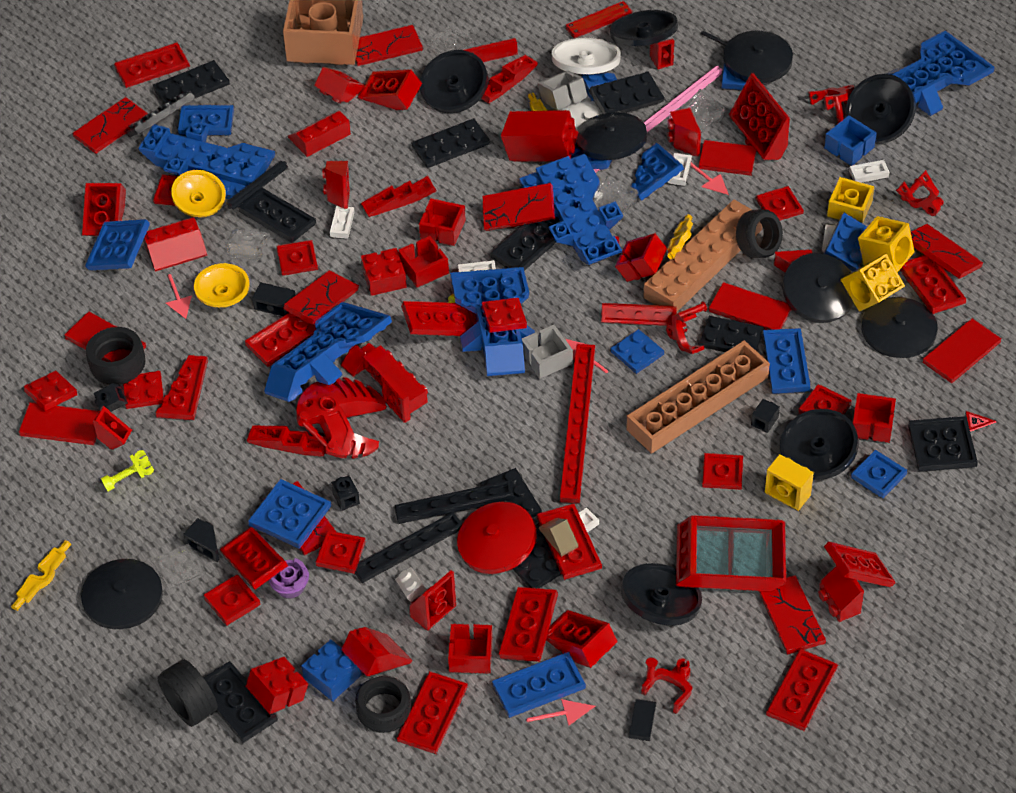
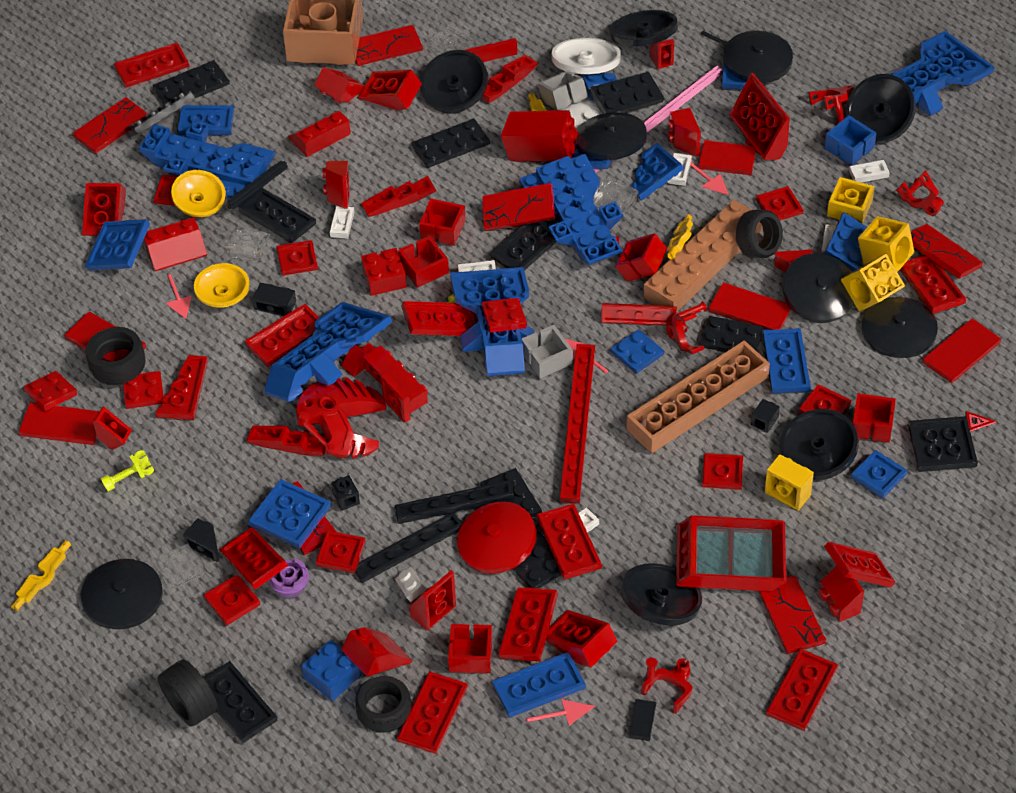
(110, 397): black brick -> none
(276, 685): red piece -> none
(321, 297): red tile -> none
(559, 535): dark tan slope -> none
(598, 19): red tile -> none
(705, 110): clear slope -> none

